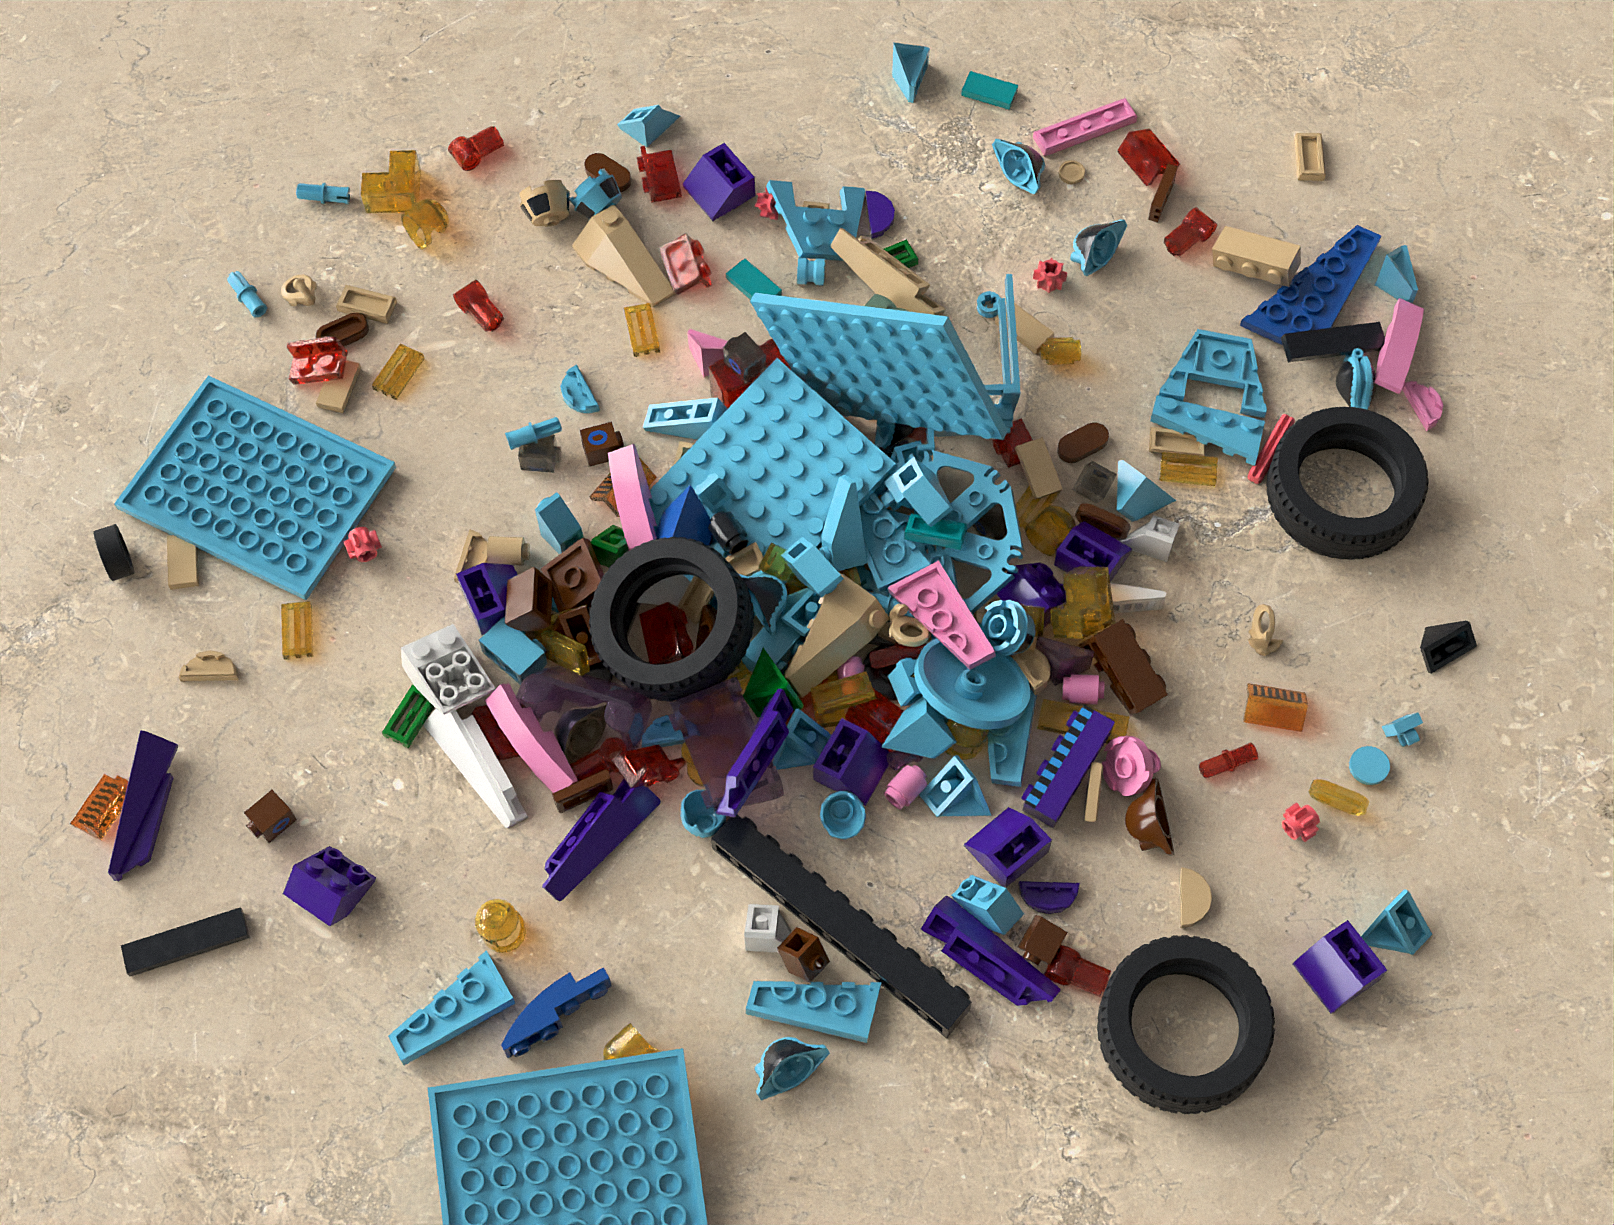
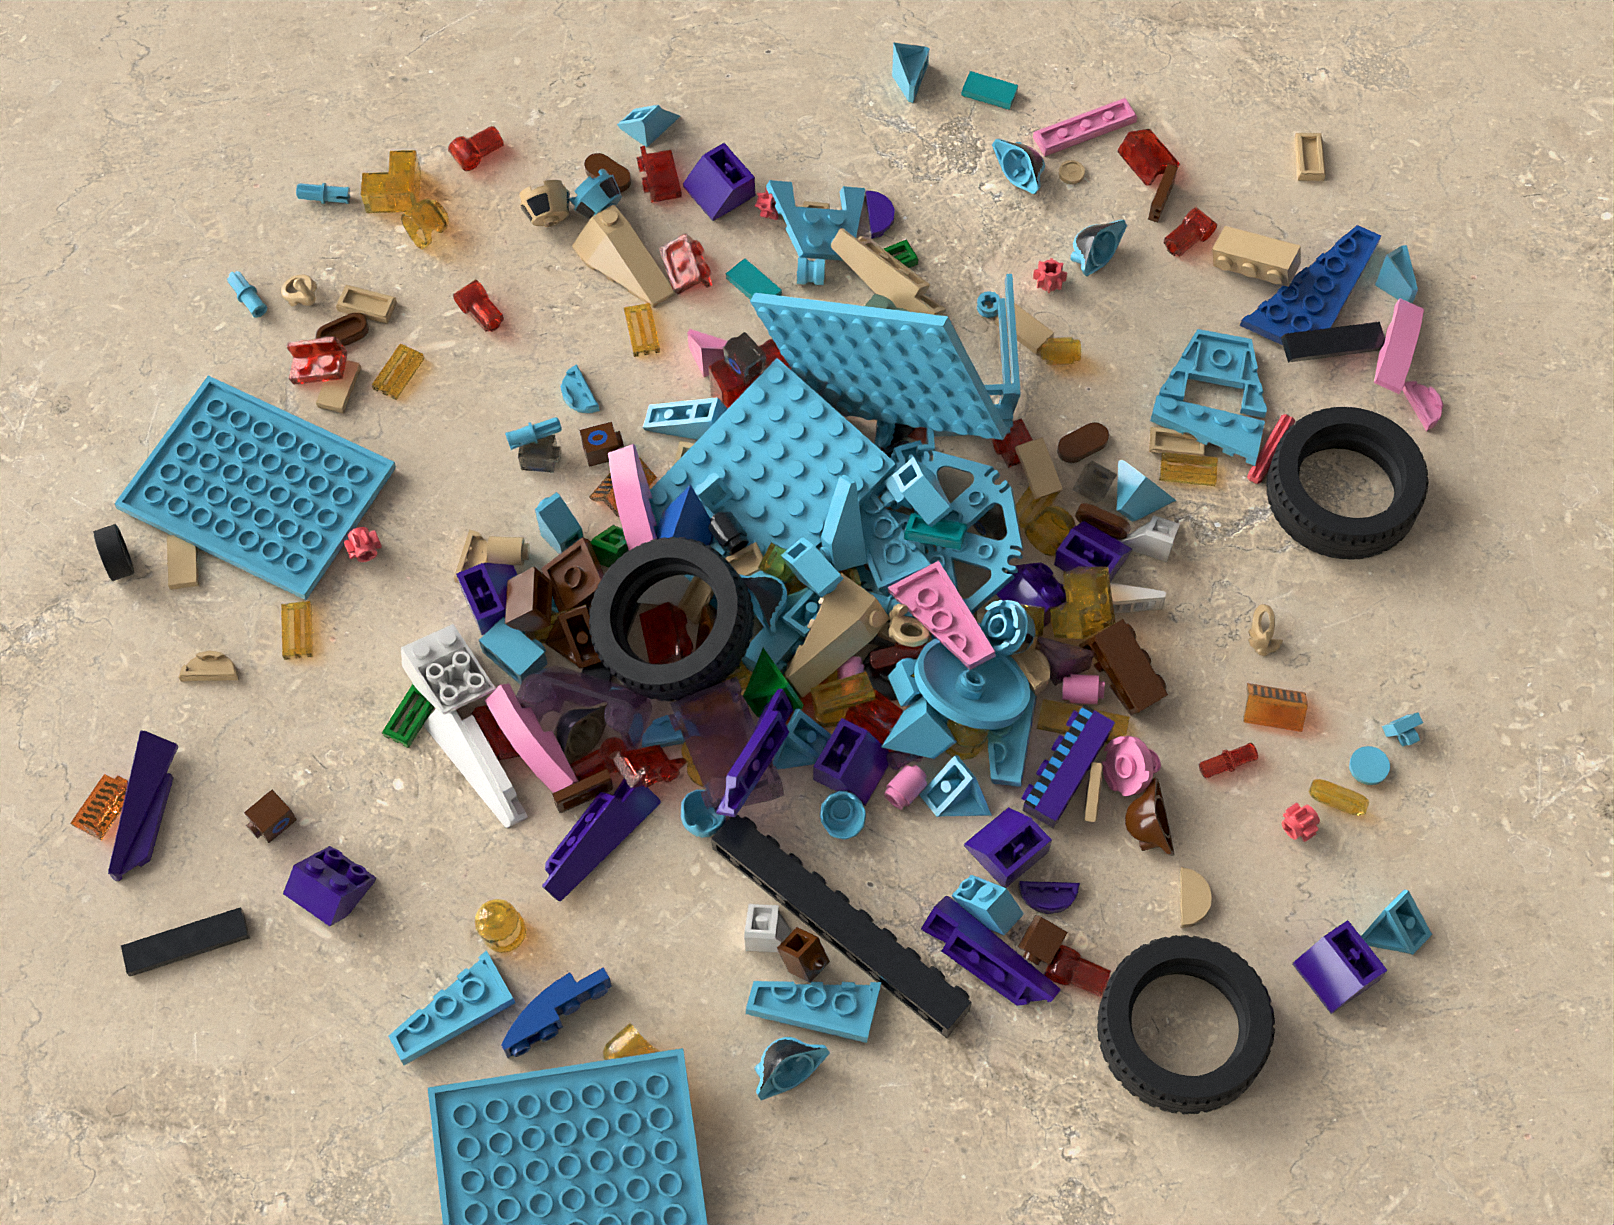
(565, 652): clear yellow tile -> none
(1356, 380): medium azure hat -> none
(1446, 643): black slope -> none

